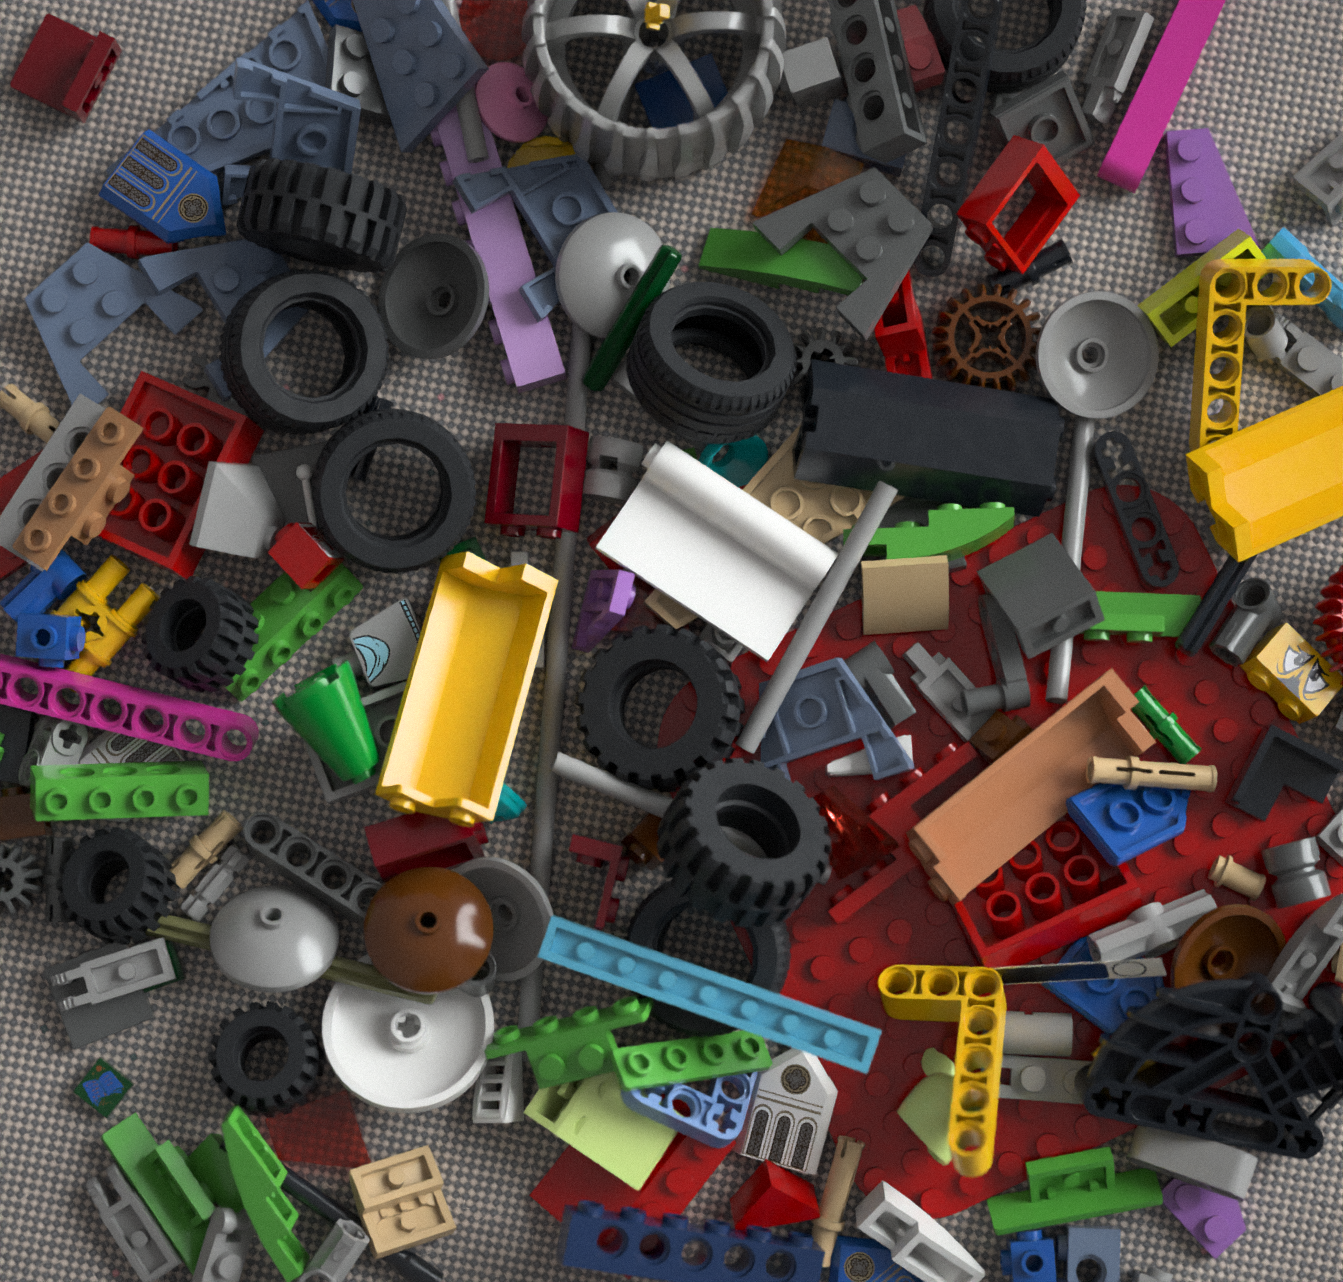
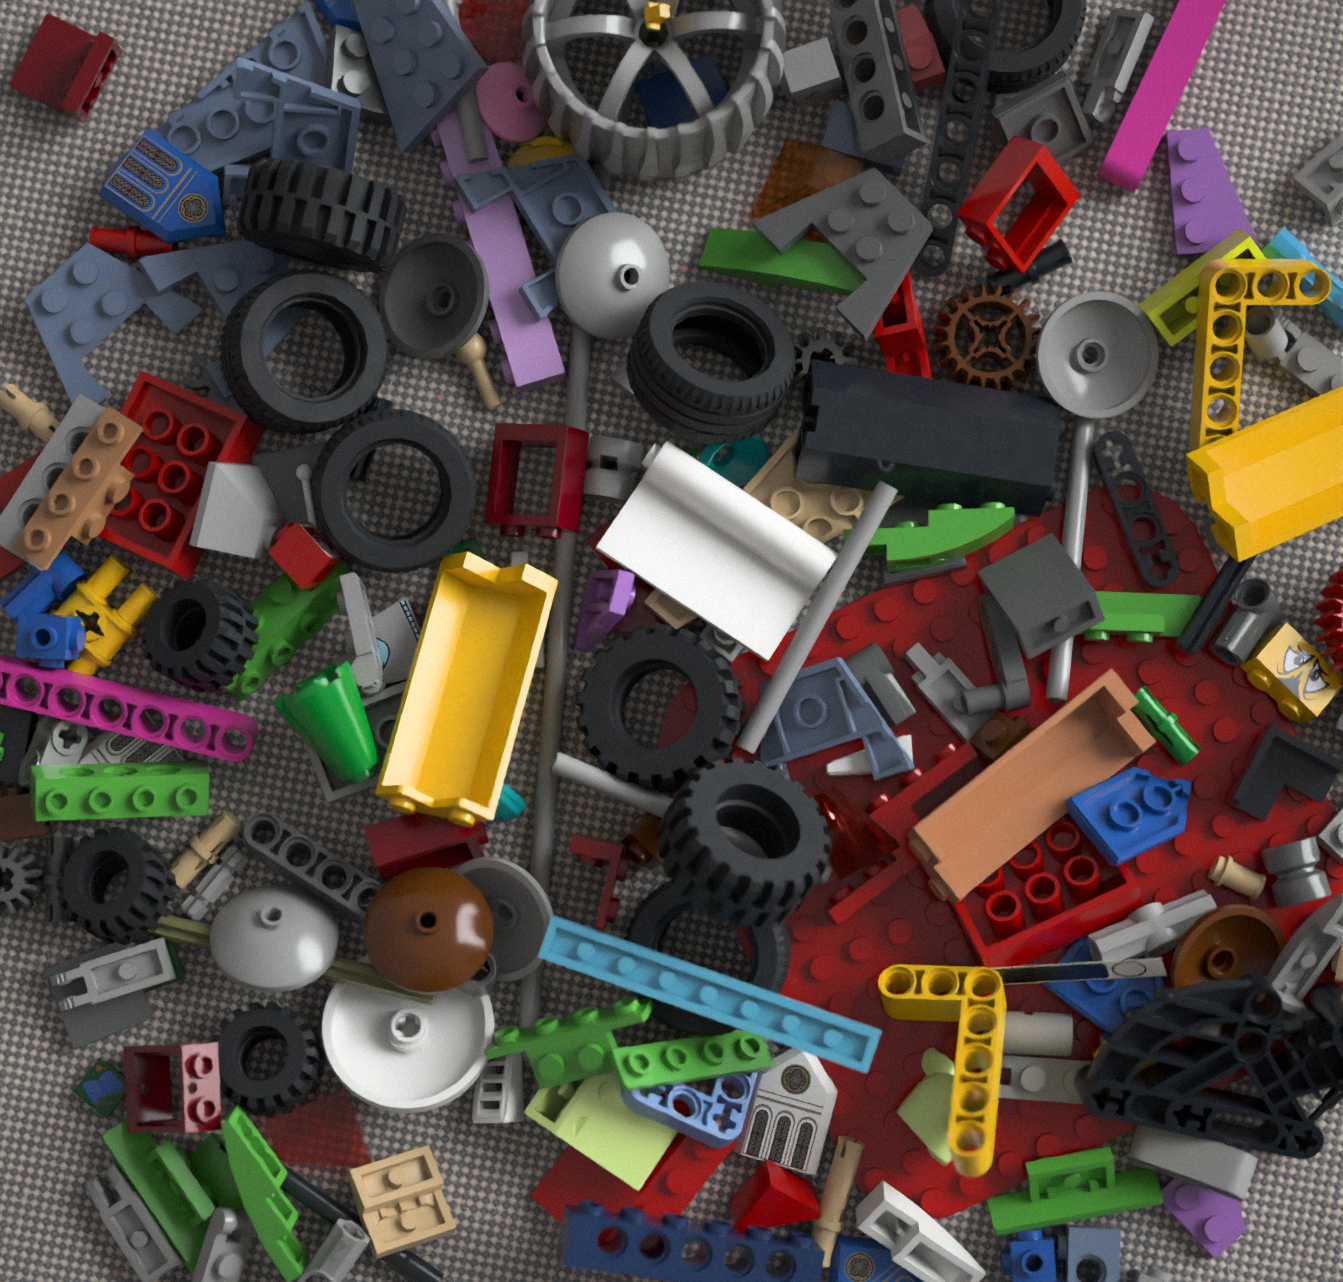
(153, 1109): none -> dark red window
(361, 638): none -> light grey hinge
(473, 355): none -> tan bar
(624, 328): dark green axle -> none
(905, 595): tan slope -> none
(1135, 773): tan pin -> none

